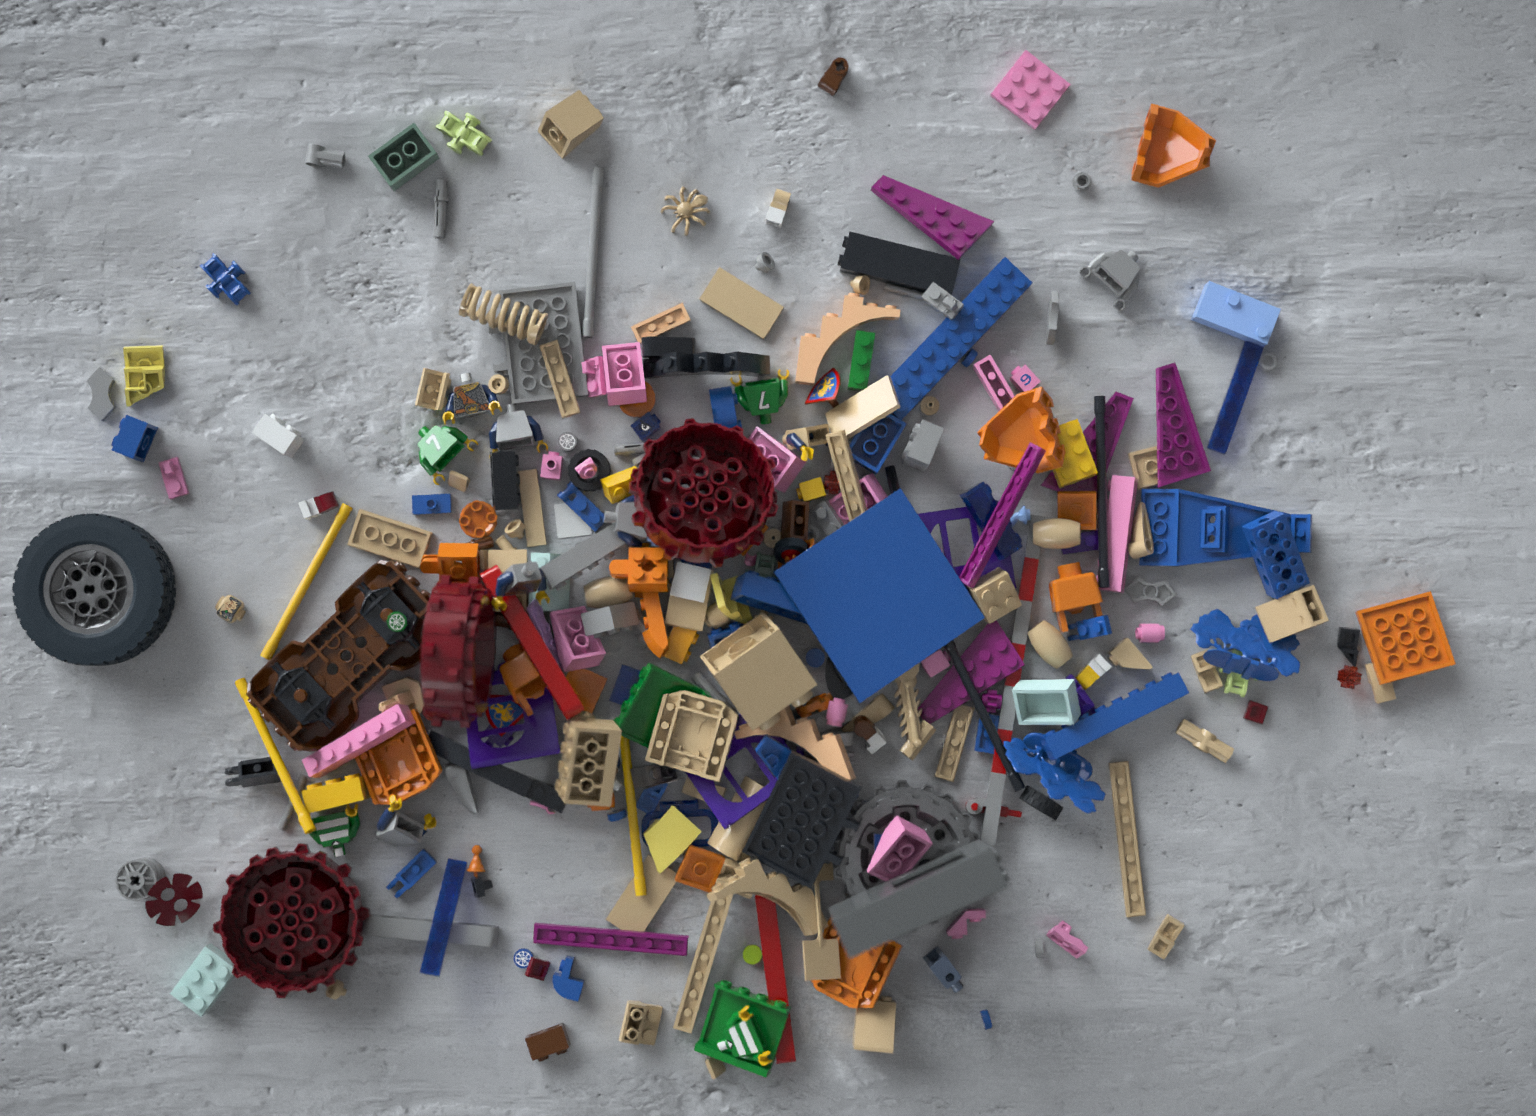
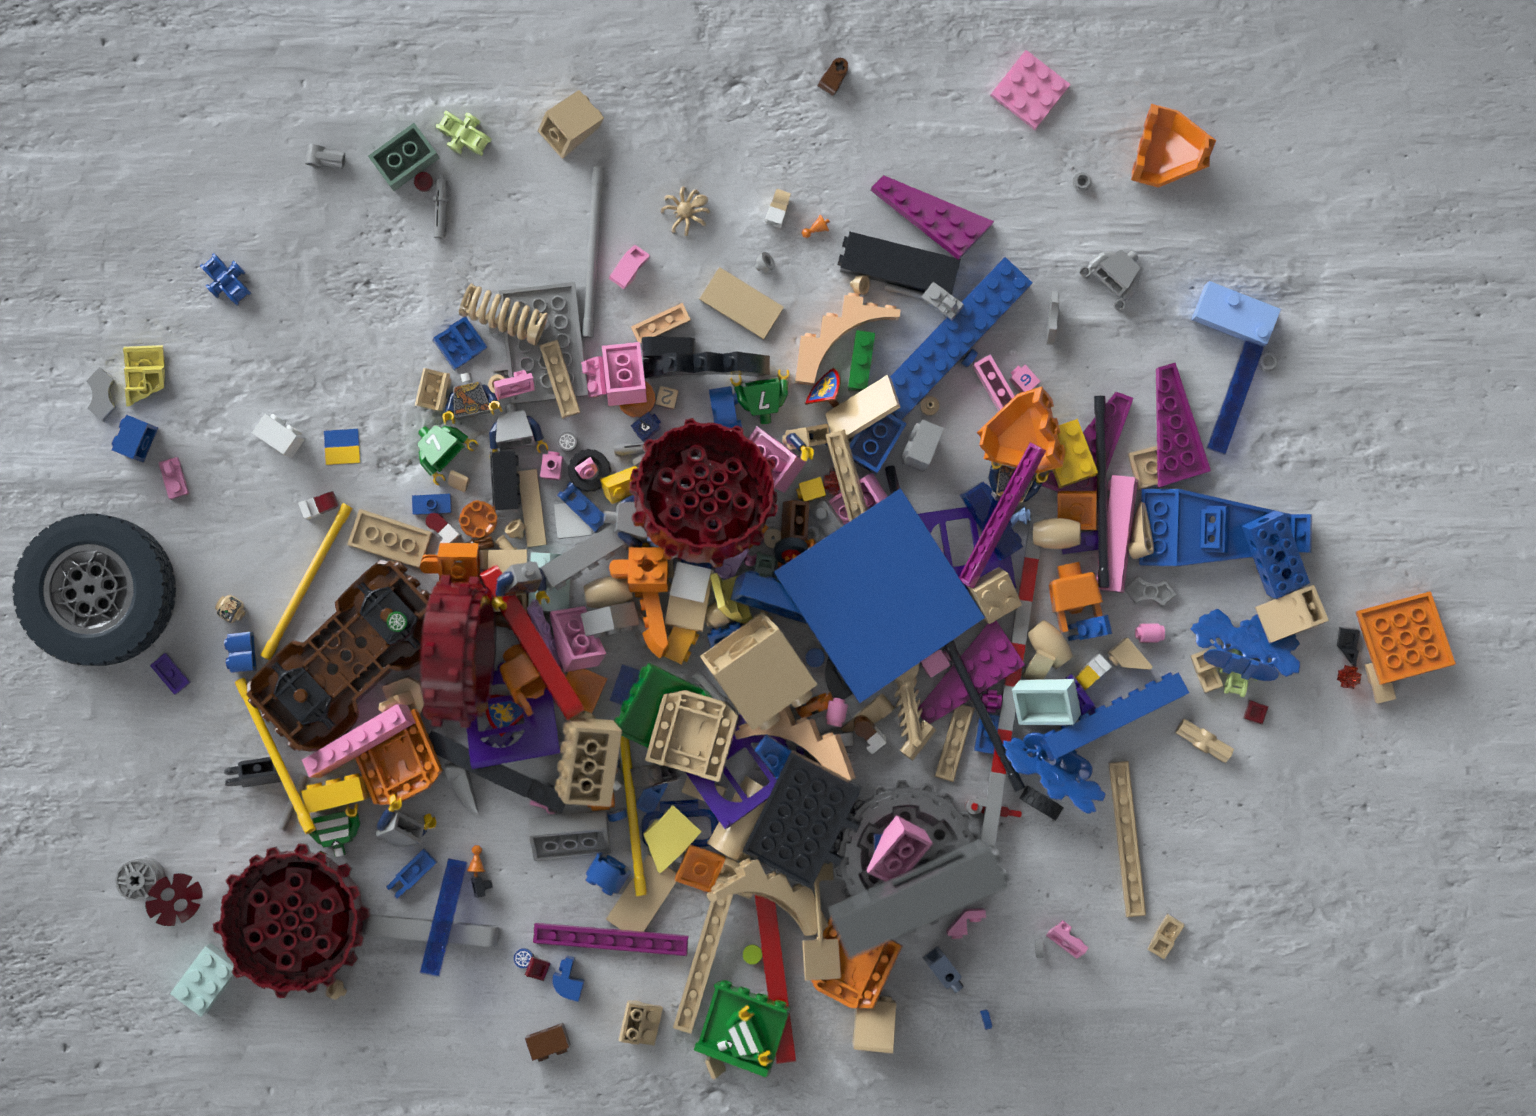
(170, 673): none -> dark purple plate
(241, 652): none -> blue brick
(341, 446): none -> sticker
(423, 181): none -> dark red tile
(442, 527): none -> leg
(459, 343): none -> blue slope
(514, 386): none -> bright pink hinge
(569, 835): none -> light grey slope
(607, 874): none -> blue brick
(628, 266): none -> bright pink slope
(667, 397): none -> tan tile
(731, 565): none -> lavender plate
(818, 226): none -> orange piece
(1000, 476): none -> torso
(1039, 666): none -> tan slope

